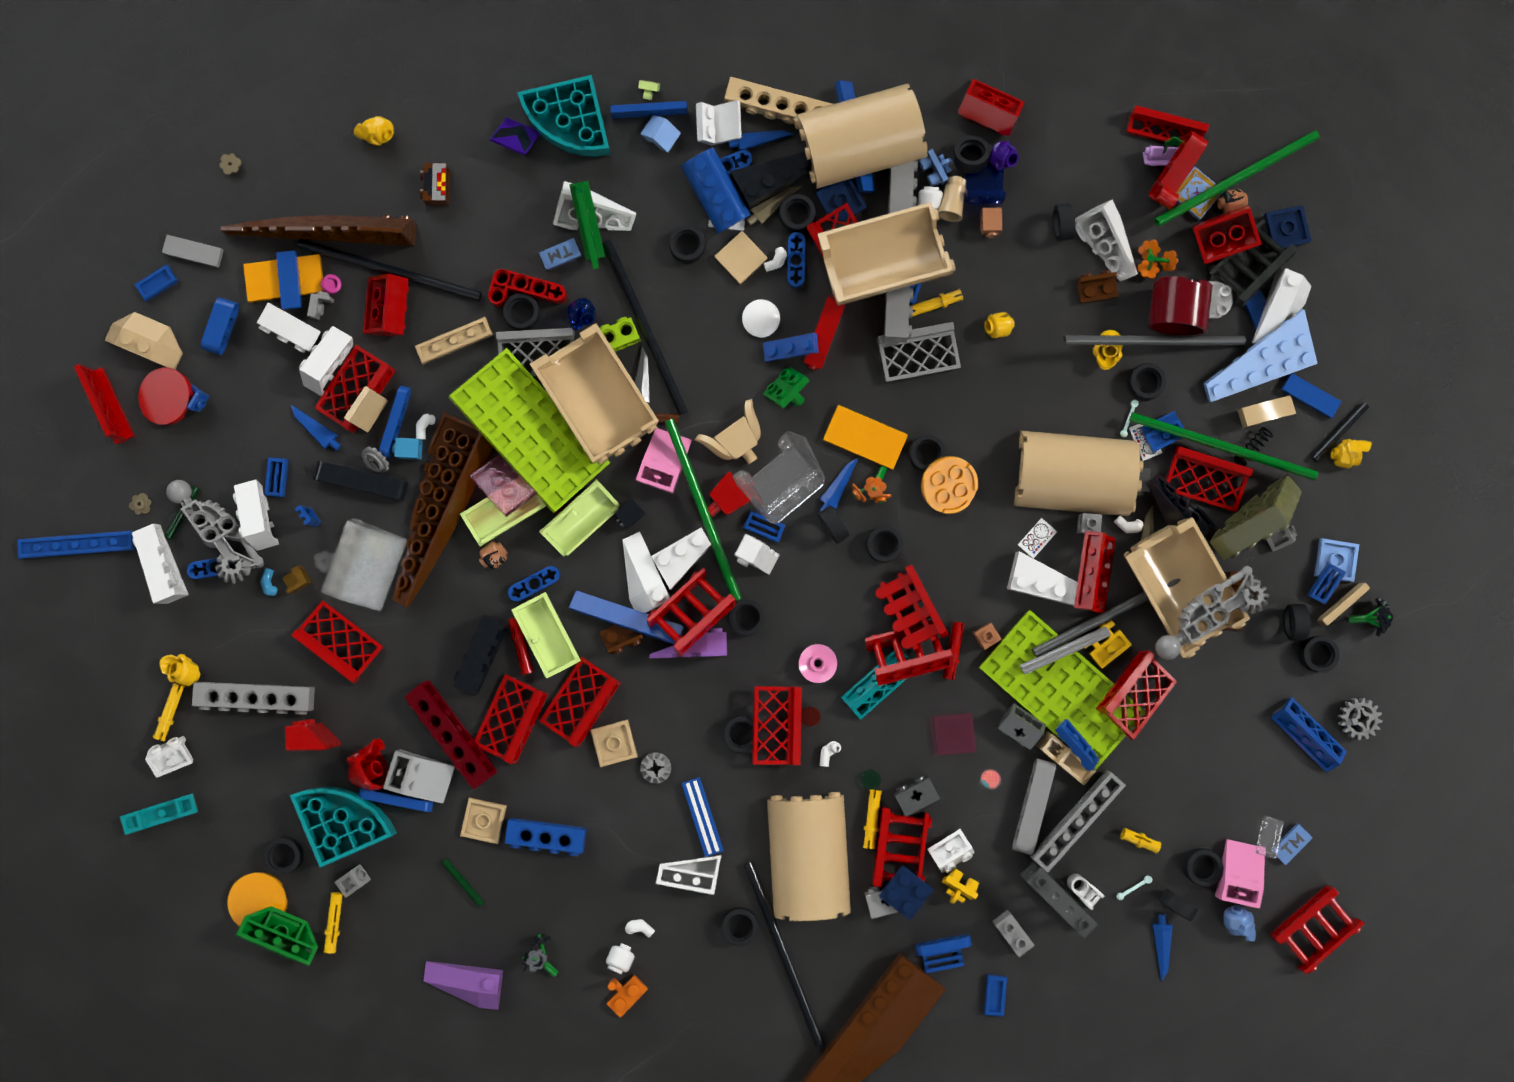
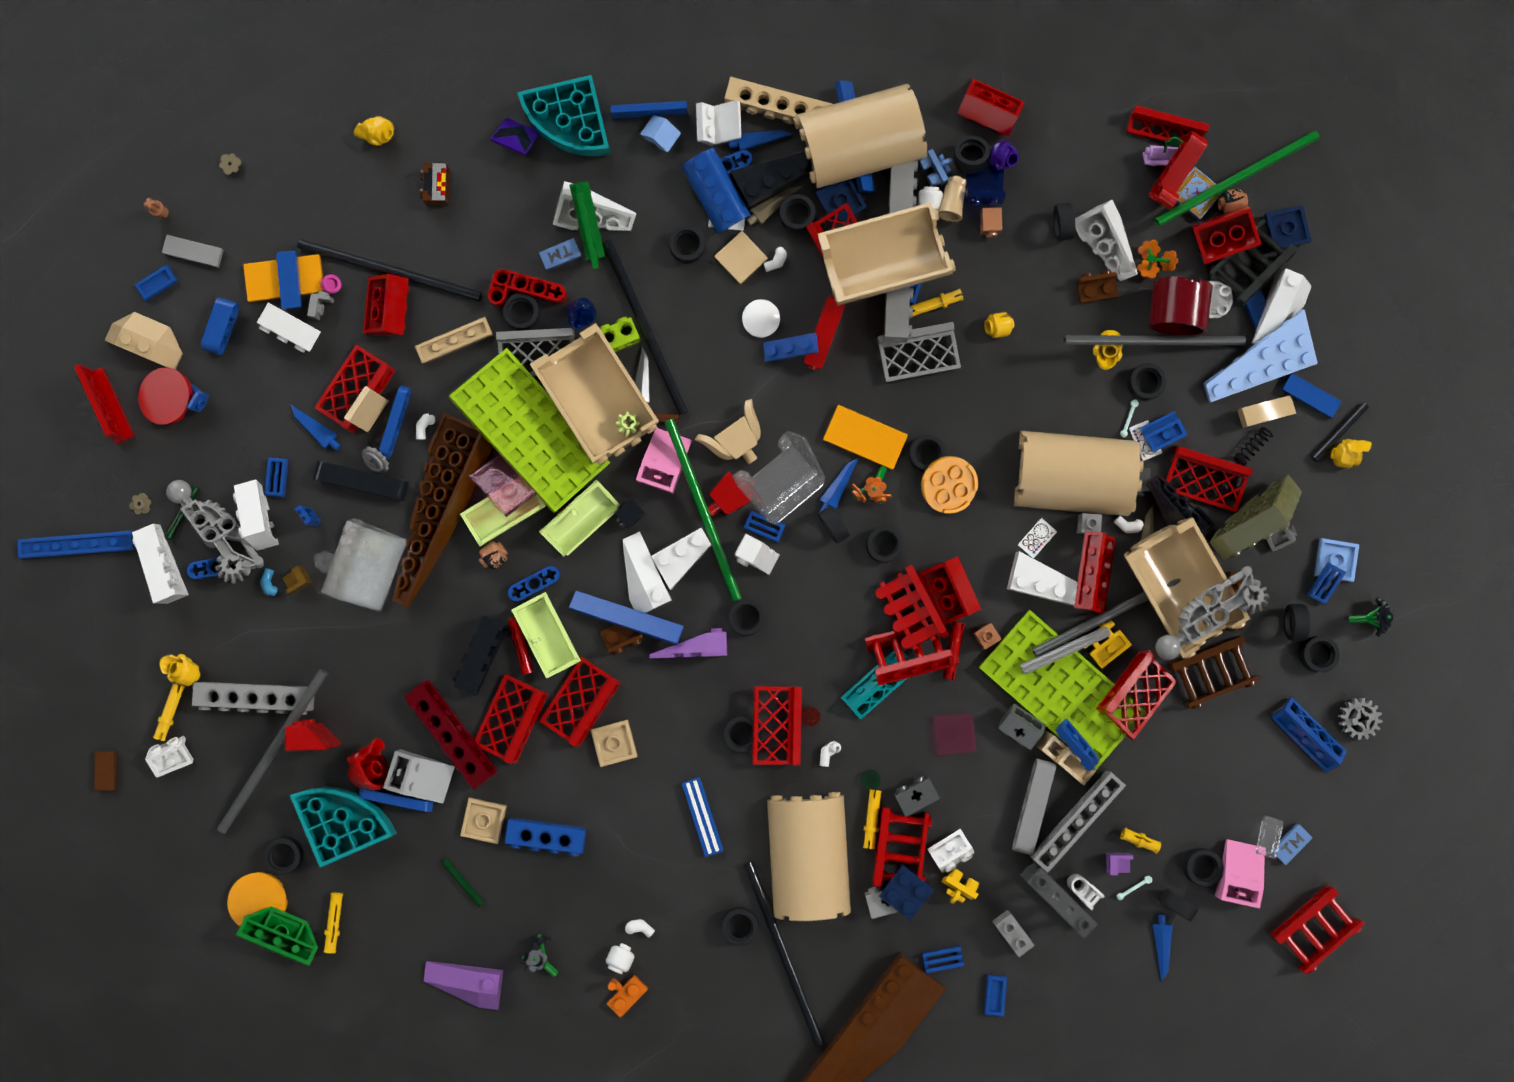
(105, 770): none -> reddish brown tile
(156, 208): none -> nougat axle
(158, 814): teal slope -> none
(271, 752): none -> dark grey piece
(325, 359): white wedge -> none
(327, 655): red fence -> none
(333, 228): reddish brown wedge -> none
(352, 880): light grey bracket -> none
(407, 448): dark azure brick -> none
(623, 427): none -> yellowish green gear
(648, 88): yellowish green tile -> none
(663, 773): light grey gear -> none
(691, 875): white wedge -> none
(696, 630): red fence -> none
(787, 388): green plate -> none
(791, 246): blue beam -> none
(828, 663): bright pink dish -> none
(943, 945): blue beam -> none
(949, 590): none -> red slope
(990, 779): clear tile -> none
(1118, 863): none -> medium lavender panel
(1216, 652): none -> reddish brown fence
(1223, 446): green piece -> none
(1240, 922): medium blue head -> none
(1343, 604): tan tile -> none

